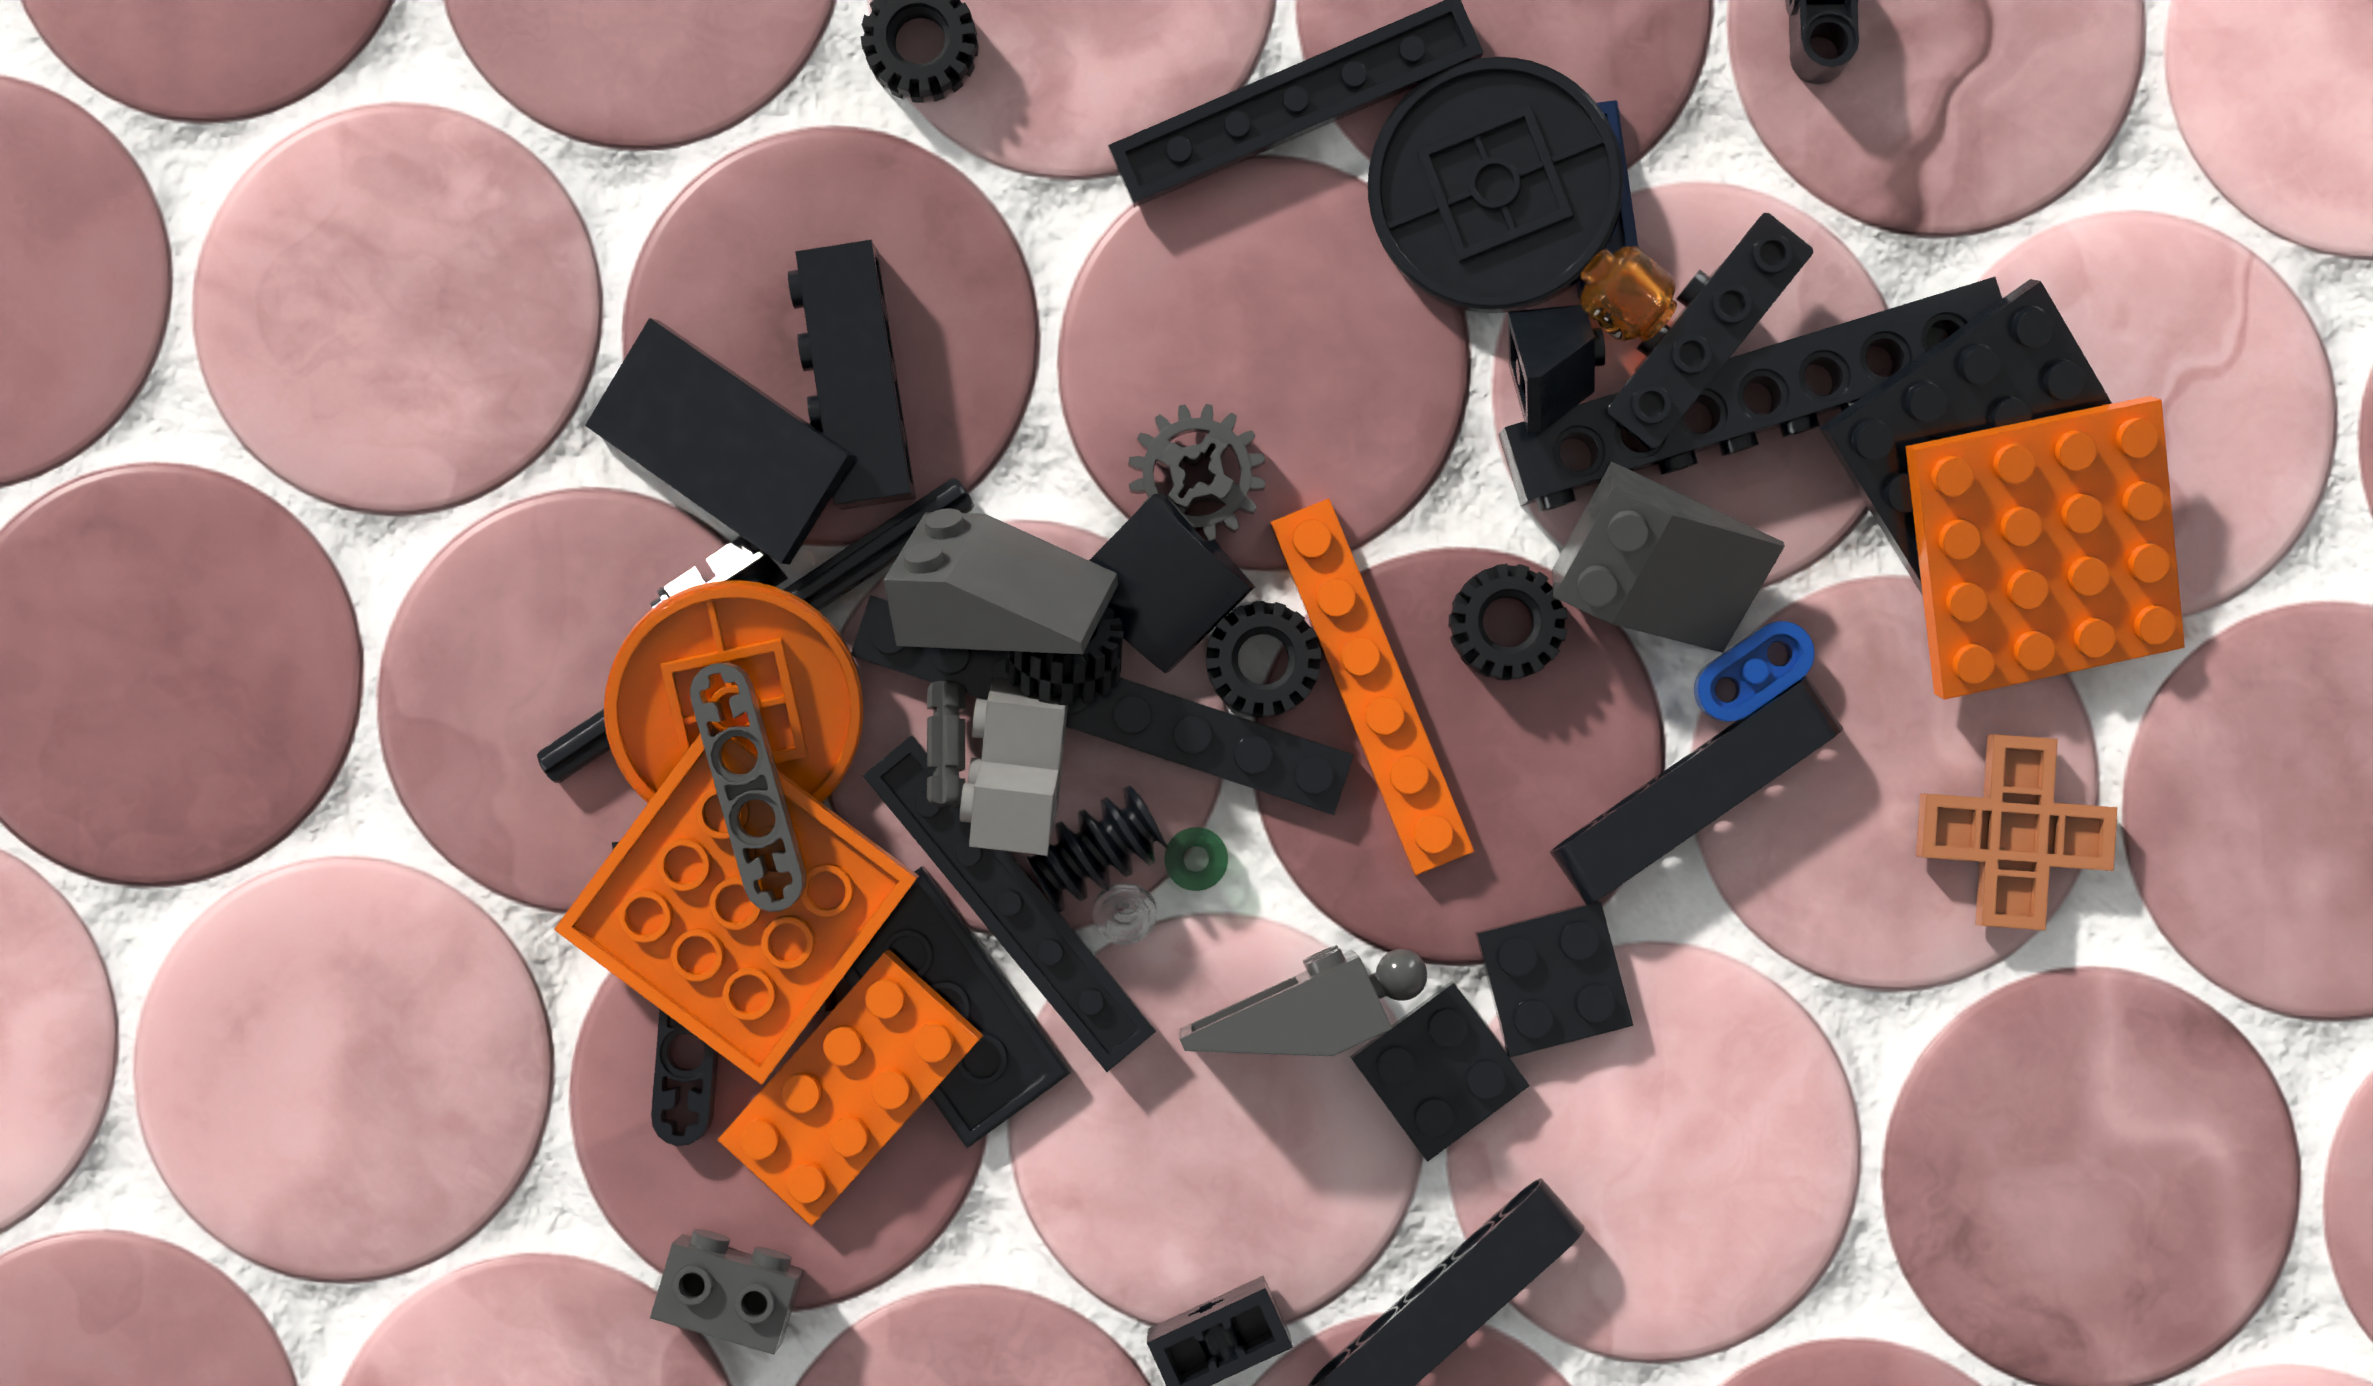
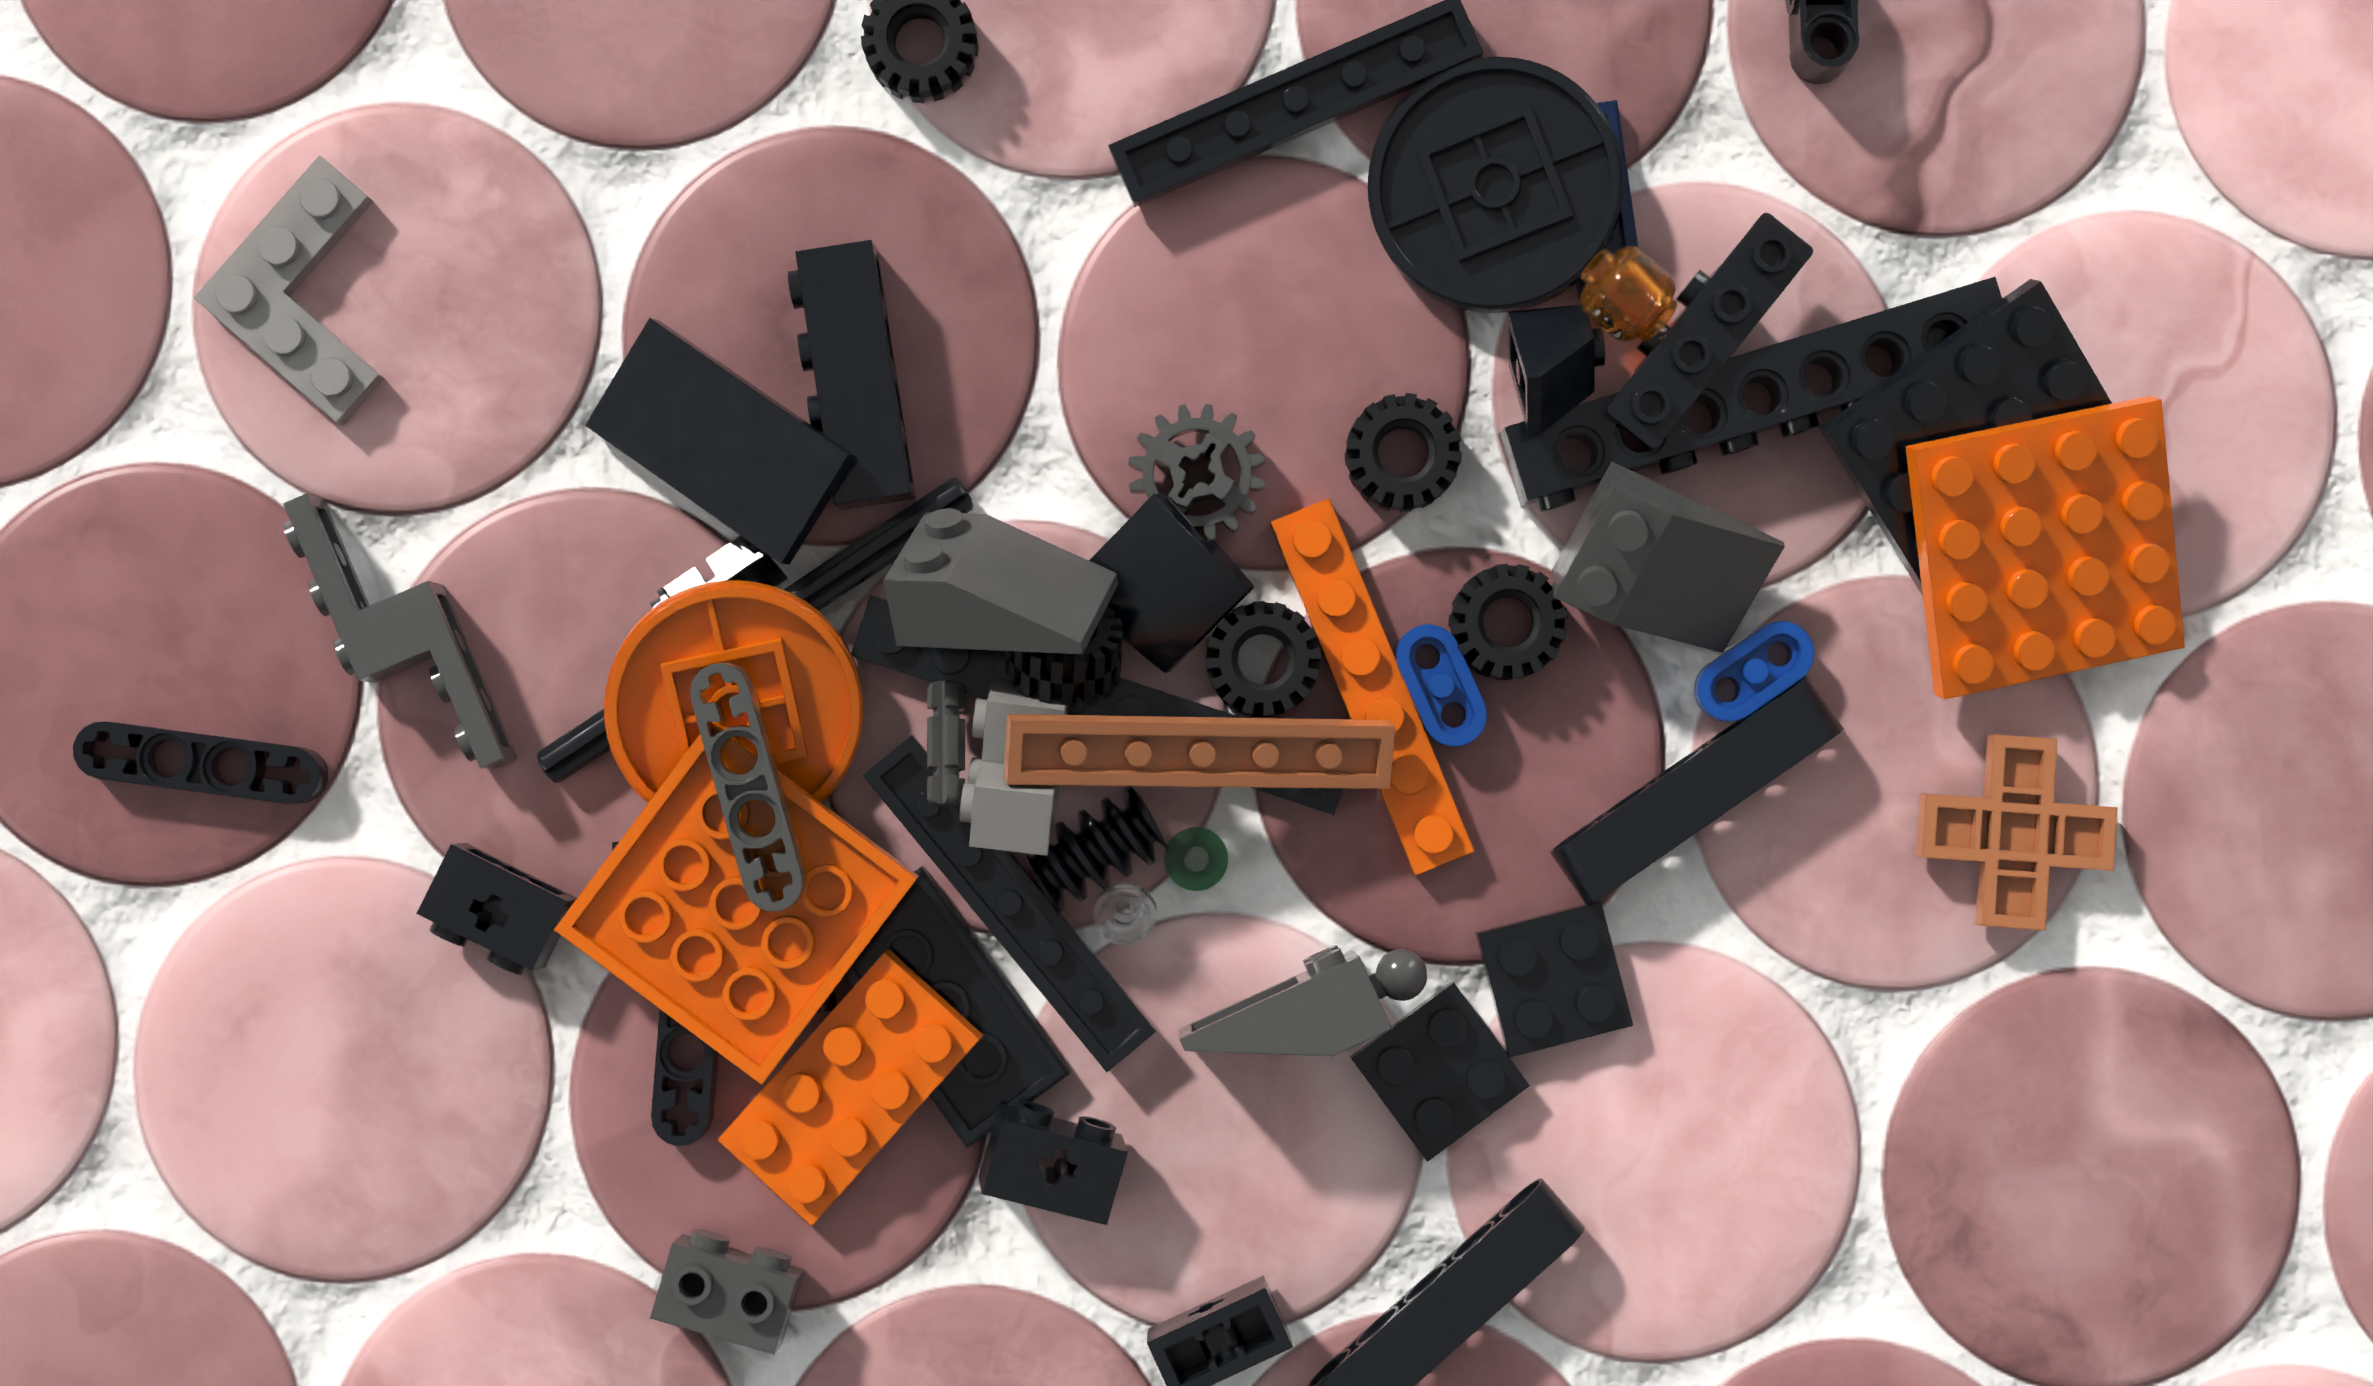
(200, 767): none -> black beam
(257, 282): none -> light grey plate
(397, 632): none -> dark grey bracket
(469, 881): none -> black brick
(1075, 1186): none -> black brick
(1198, 751): none -> nougat plate
(1410, 414): none -> black tyre
(1444, 684): none -> blue plate

